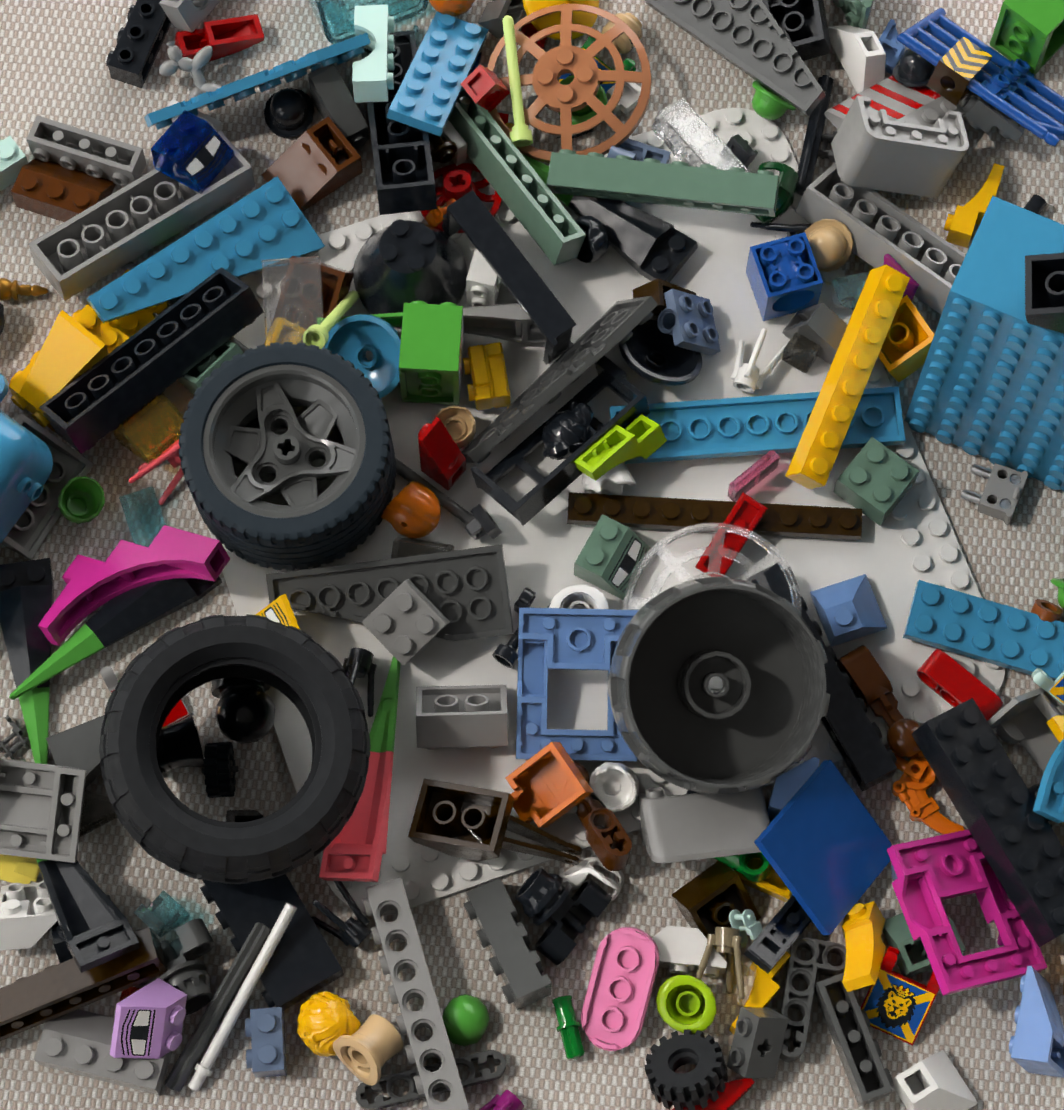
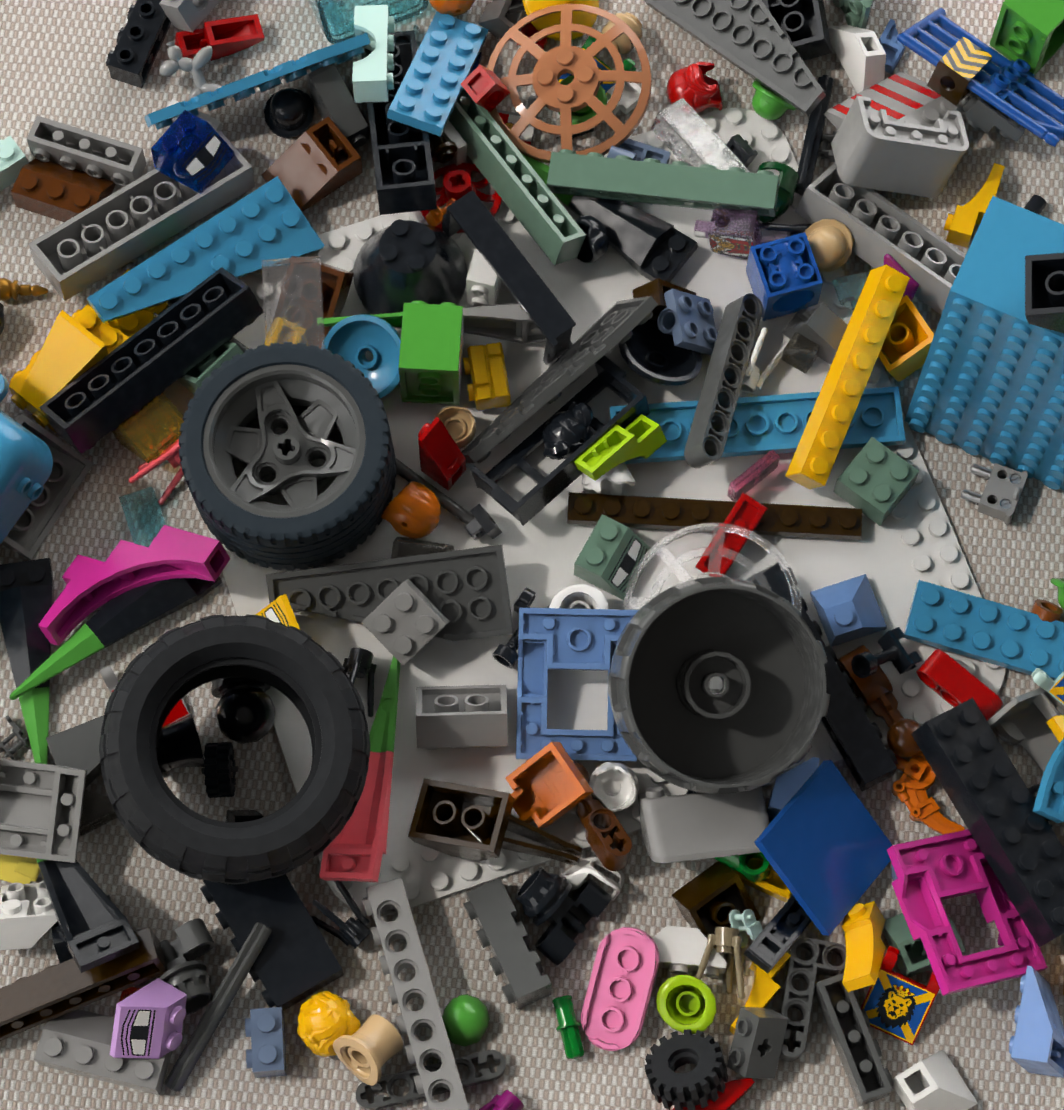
(81, 500): bright green hair -> none
(162, 914): clear light blue slope -> none
(204, 1067): white bar -> none
(318, 334): yellowish green piece -> none
(520, 134): yellowish green piece -> none
(695, 87): none -> red hair
(723, 381): none -> dark grey beam
(731, 231): none -> clear purple torso
(867, 663): none -> black bar
(913, 70): black hat -> none

